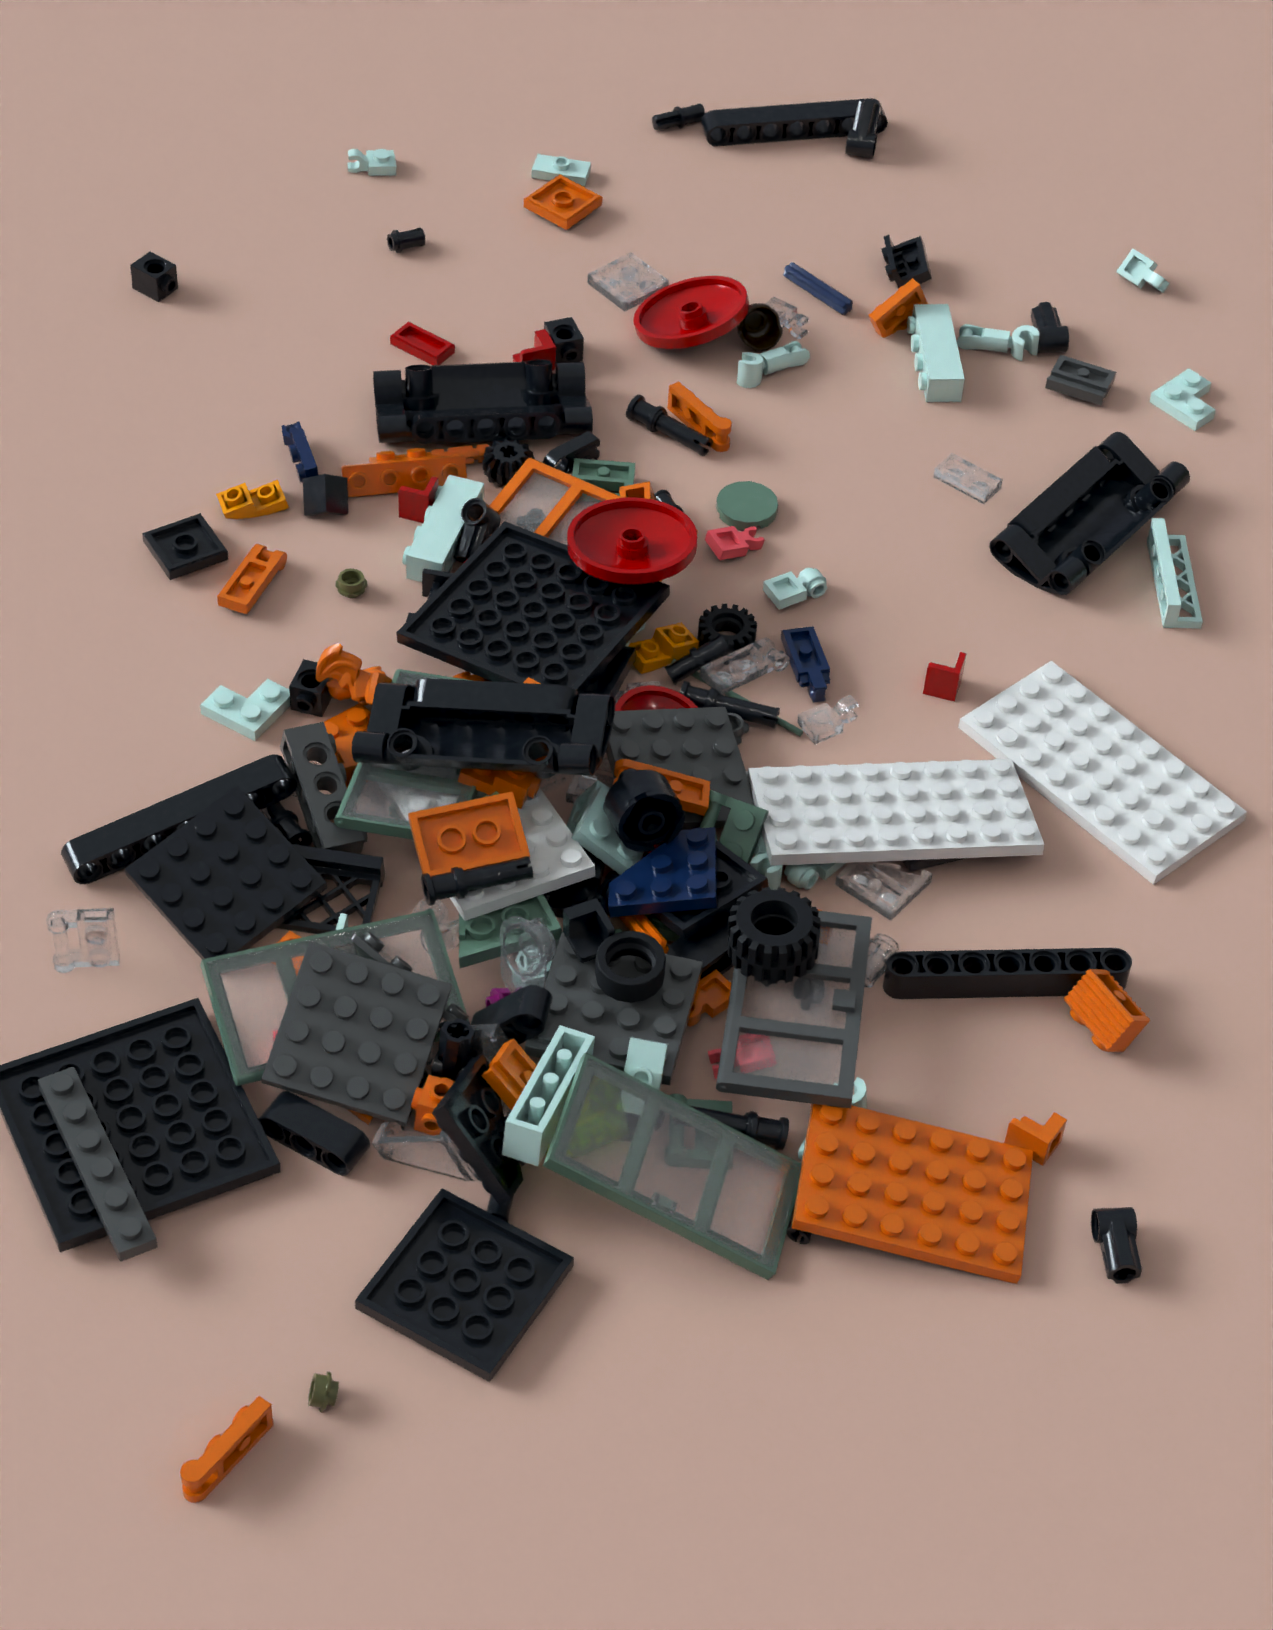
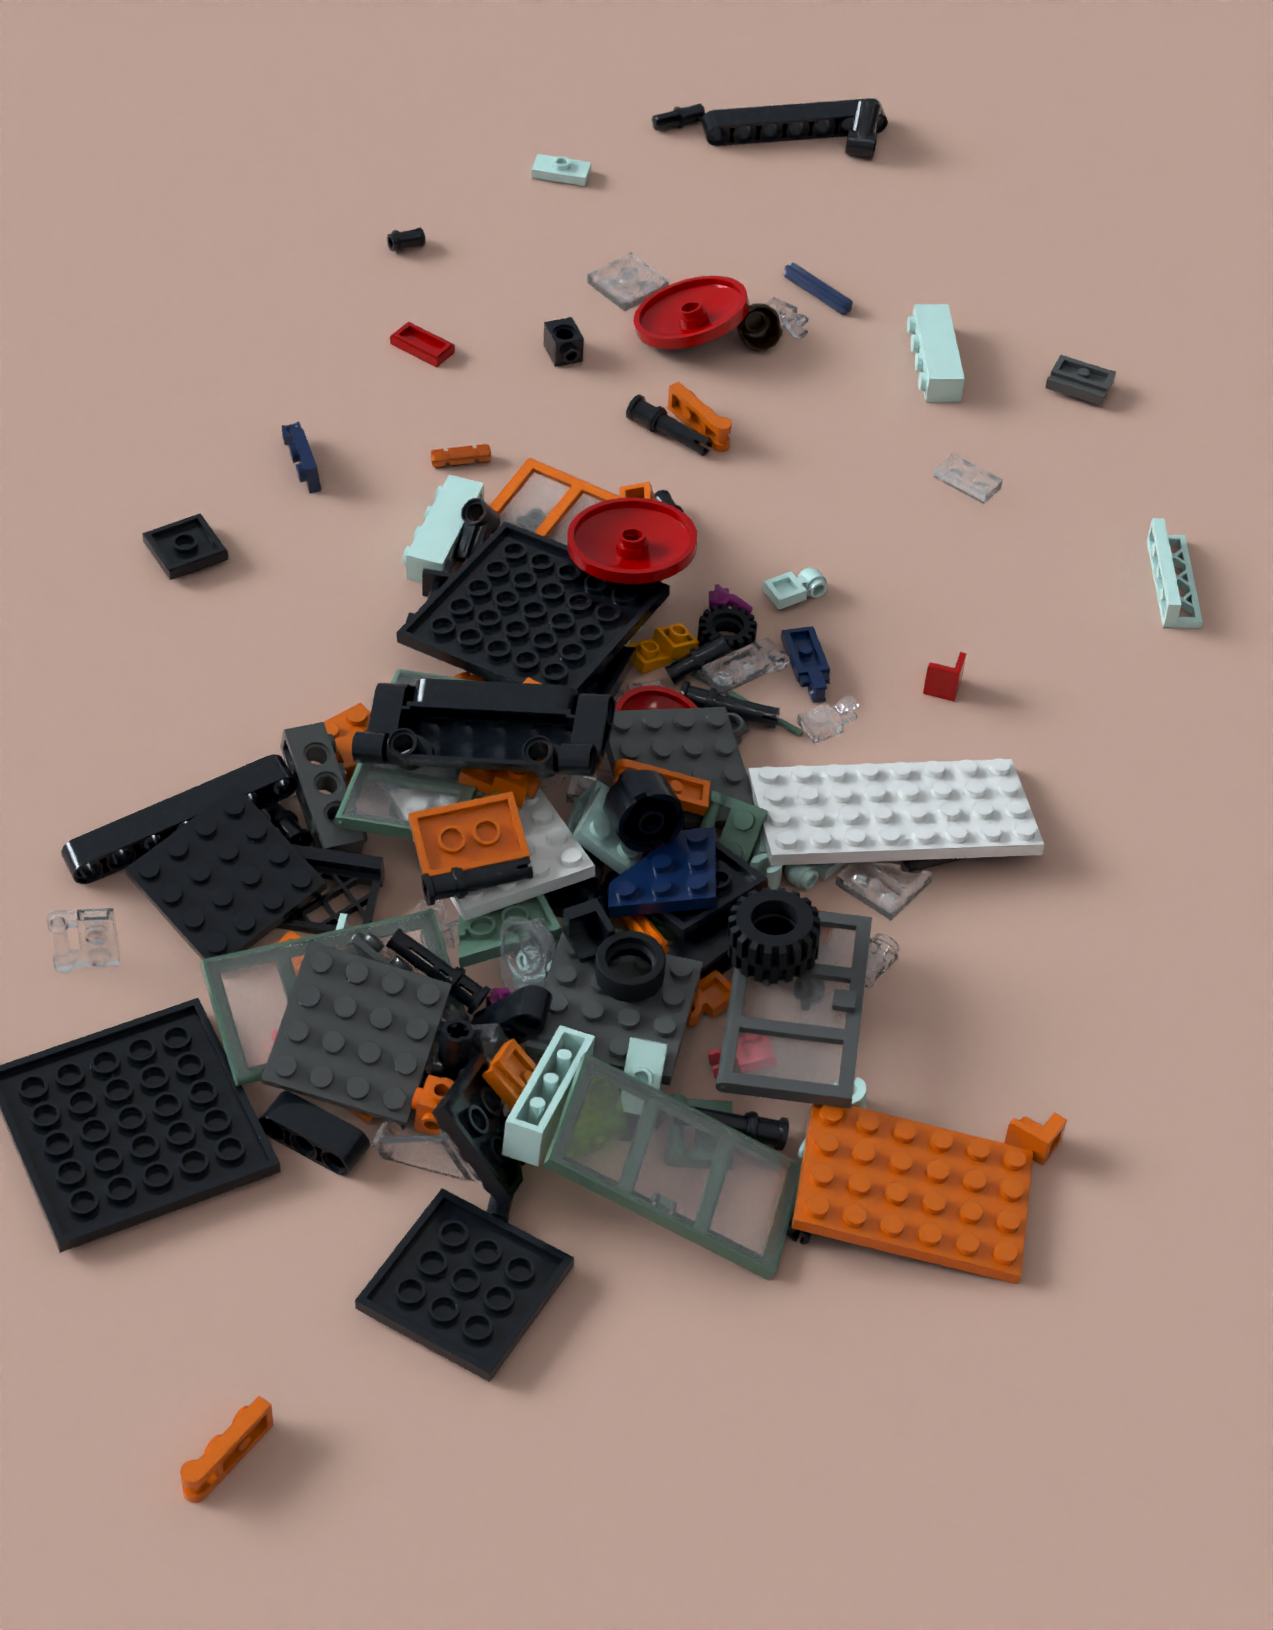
(97, 1164): dark grey plate -> none
(154, 276): black brick -> none
(247, 715): light aqua plate -> none
(251, 578): orange plate -> none
(261, 501): light orange slope -> none
(307, 693): black brick -> none
(322, 1391): olive plate -> none
(325, 495): black panel -> none
(348, 677): orange animal -> none
(351, 583): olive plate -> none
(376, 162): light aqua plate -> none
(390, 471): orange bracket -> none
(403, 943): none -> black pin
(415, 502): red panel -> none
(481, 402): black panel -> none
(504, 460): black gear -> none
(543, 349): red panel -> none
(563, 202): orange plate -> none
(580, 447): black piece -> none
(604, 474): sand green plate -> none
(722, 596): none -> magenta plate
(730, 543): coral plate -> none
(747, 505): sand green tile -> none
(768, 362): light aqua piece -> none
(893, 313): orange wing -> none
(906, 261): black bracket -> none
(996, 340): light aqua piece -> none
(998, 972): black beam -> none
(1052, 335): black piece -> none
(1086, 515): black panel -> none
(1103, 771): white plate -> none
(1106, 1010): orange brick -> none
(1117, 1235): black piece -> none
(1140, 269): light aqua plate -> none
(1181, 399): light aqua plate -> none

